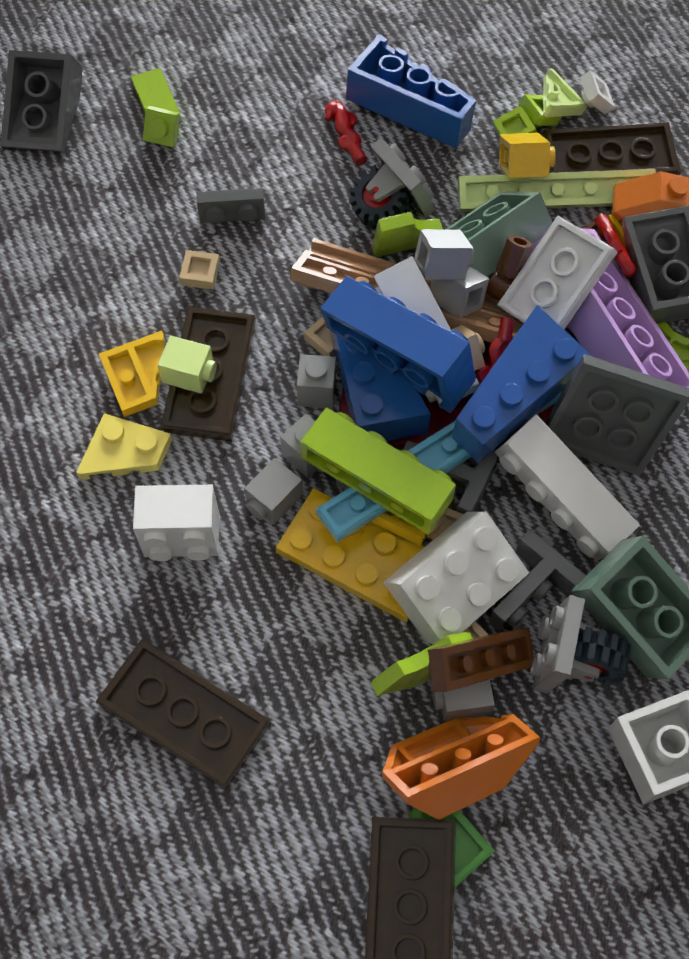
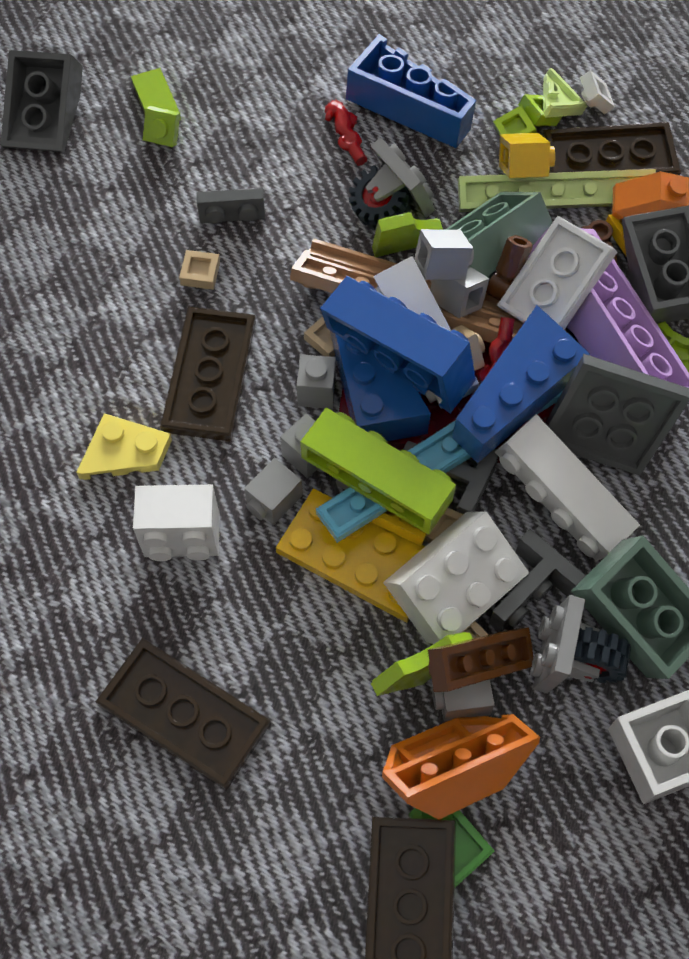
(135, 372): yellow wing -> none
(186, 364): yellowish green brick -> none
(622, 257): red animal -> none

